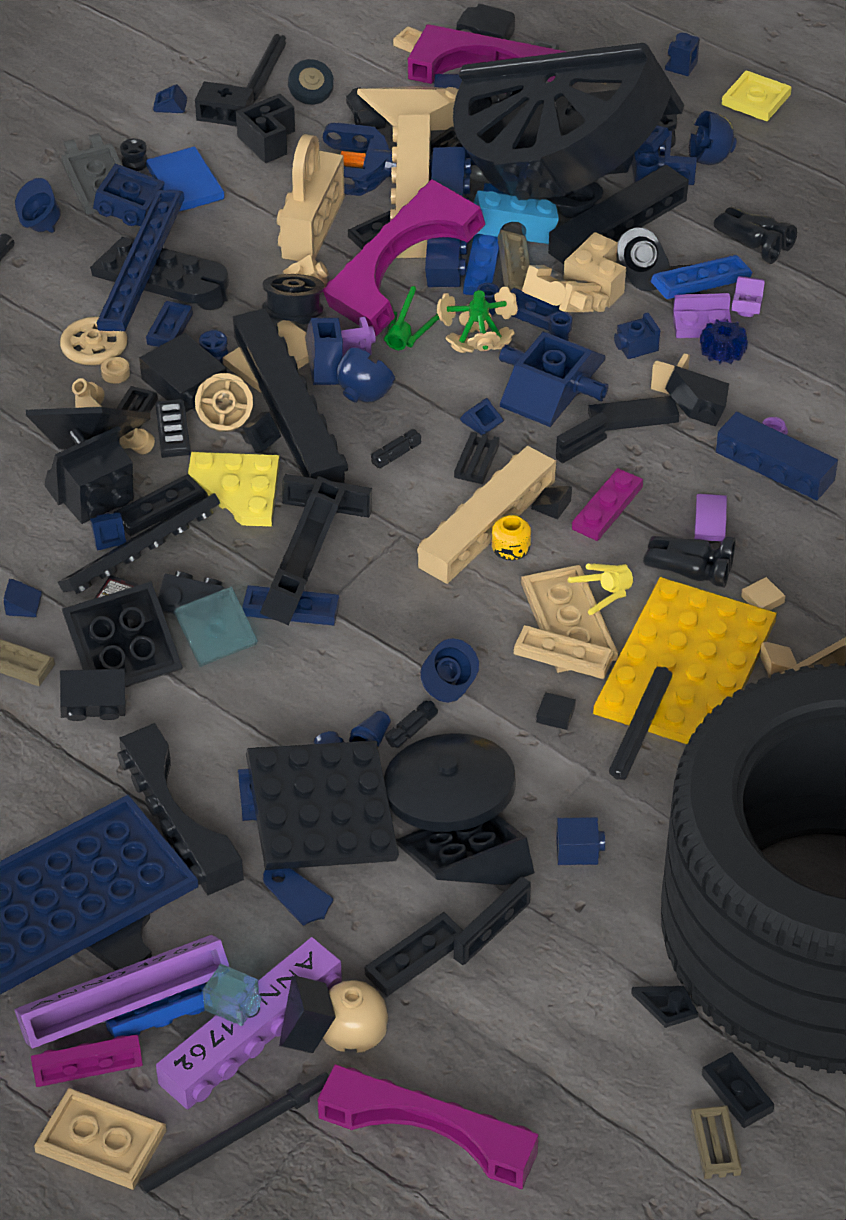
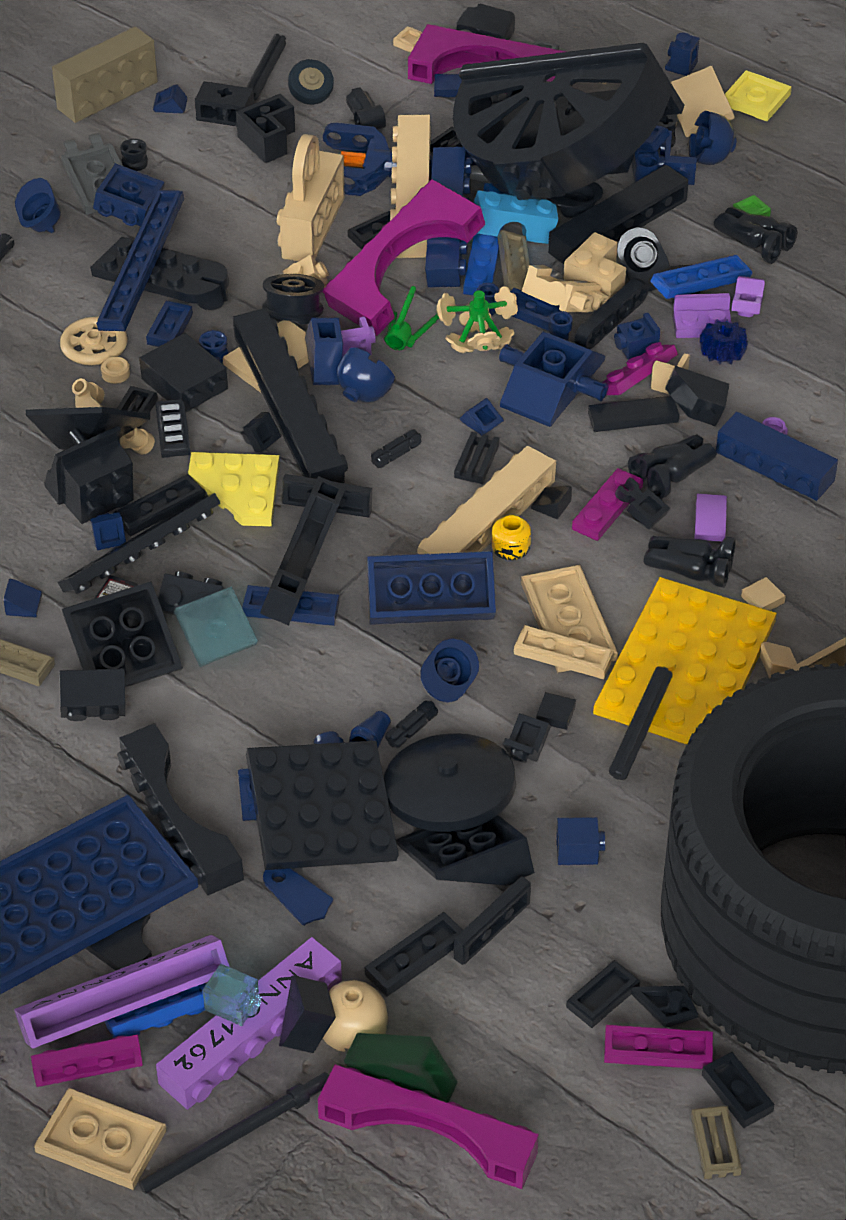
(105, 74): none -> dark tan brick
(187, 173): blue tile -> none
(224, 402): tan cylinder -> none
(404, 1060): none -> clear green slope
(413, 101): tan slope -> none
(431, 587): none -> dark blue brick
(527, 739): none -> black bracket
(581, 437): black tile -> none
(602, 994): none -> black tile
(611, 313): none -> black beam
(614, 579): light yellow plant -> none
(638, 368): none -> magenta plate
(643, 506): none -> black plate
(658, 1047): none -> magenta plate
(671, 463): none -> black piece
(700, 93): none -> tan tile
(753, 206): none -> bright green tile

